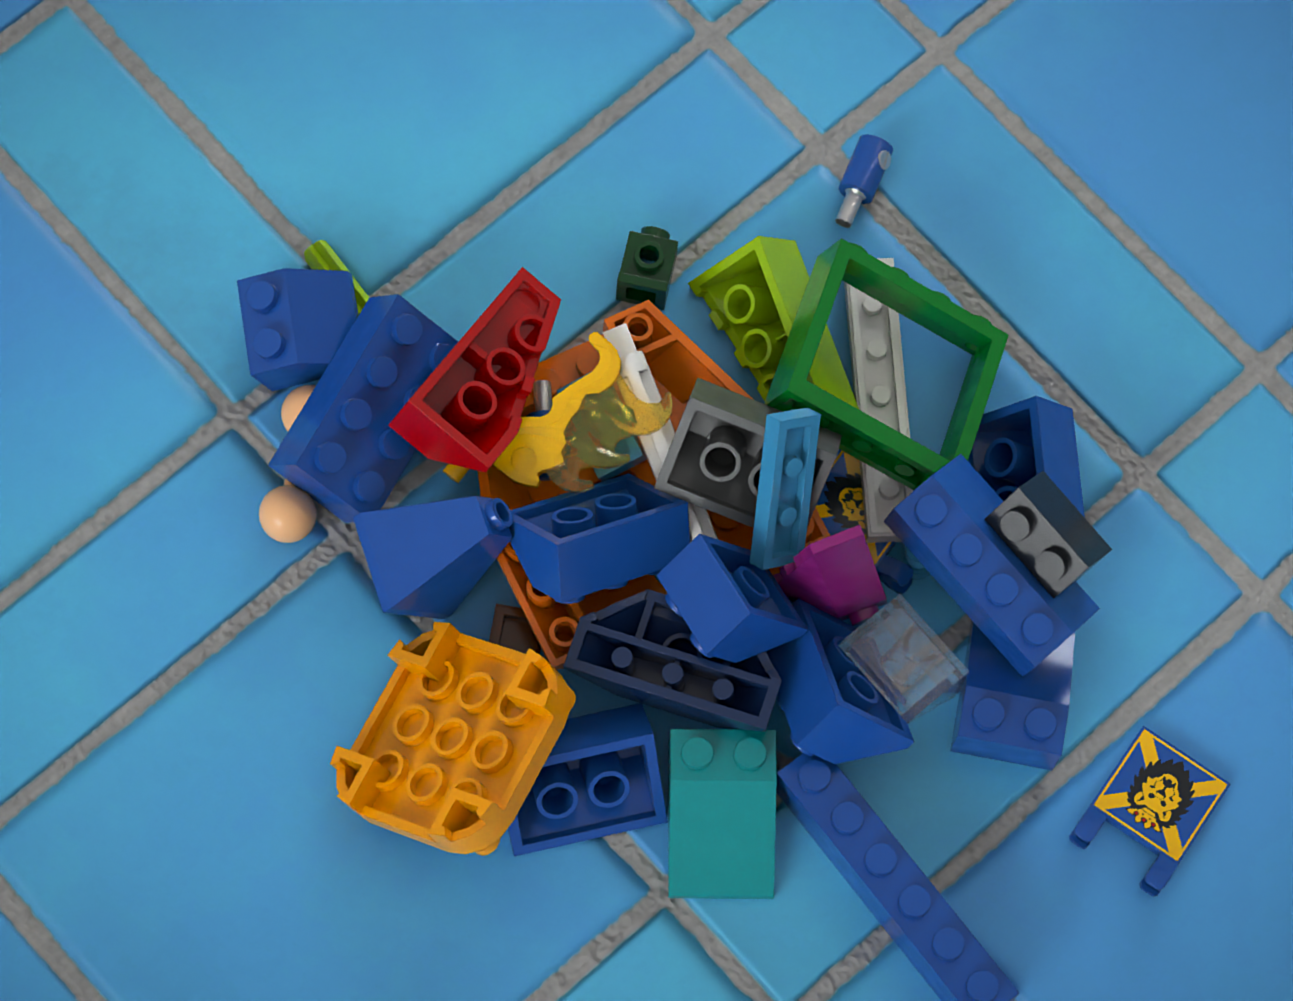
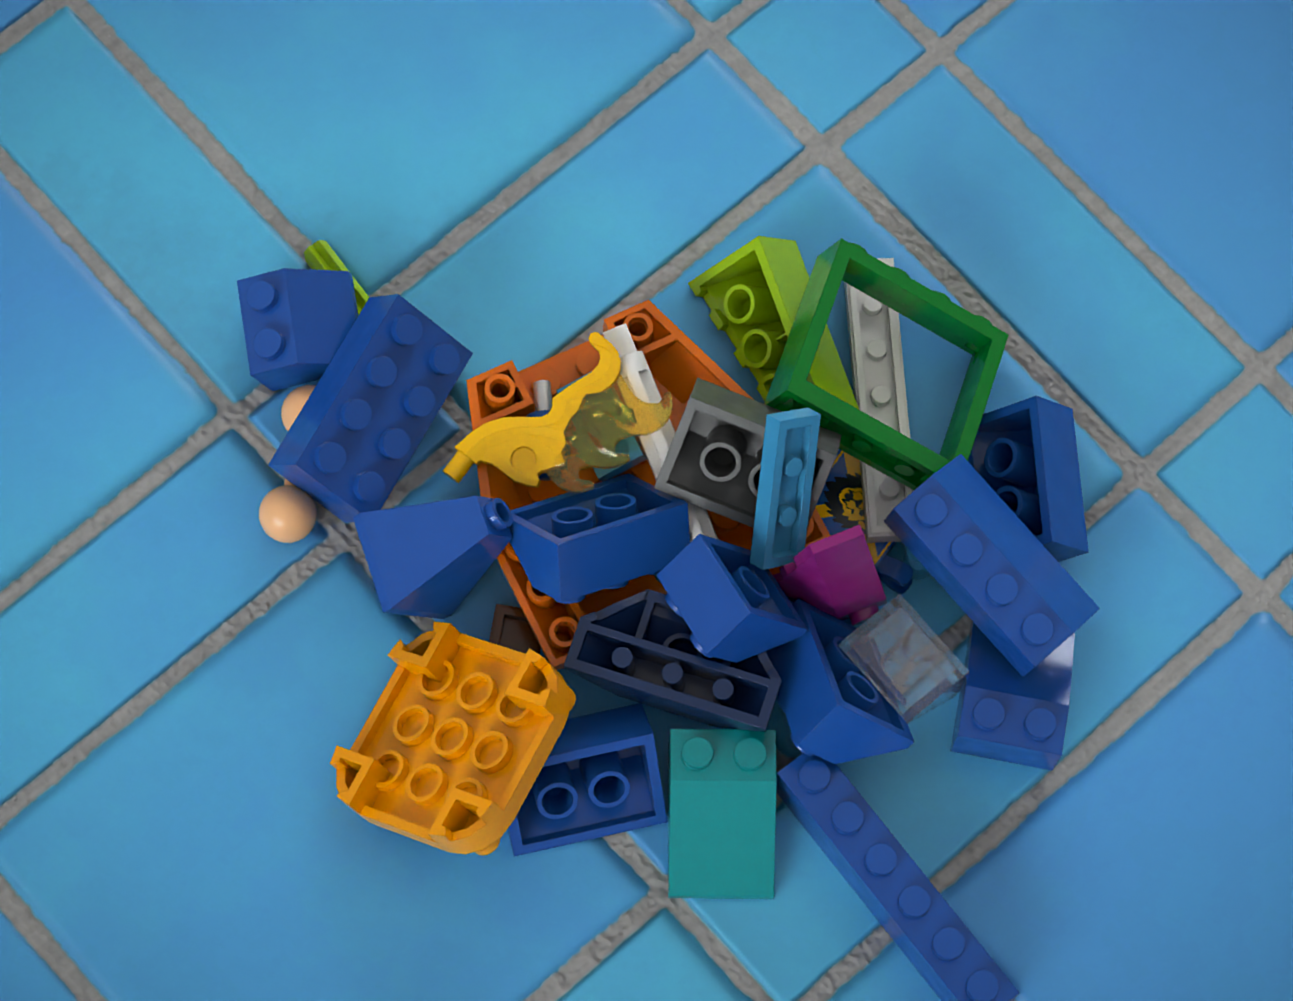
(479, 390): red wedge -> none
(645, 281): dark green brick -> none
(863, 176): blue piece -> none
(1048, 534): black brick -> none
(1156, 800): flag -> none

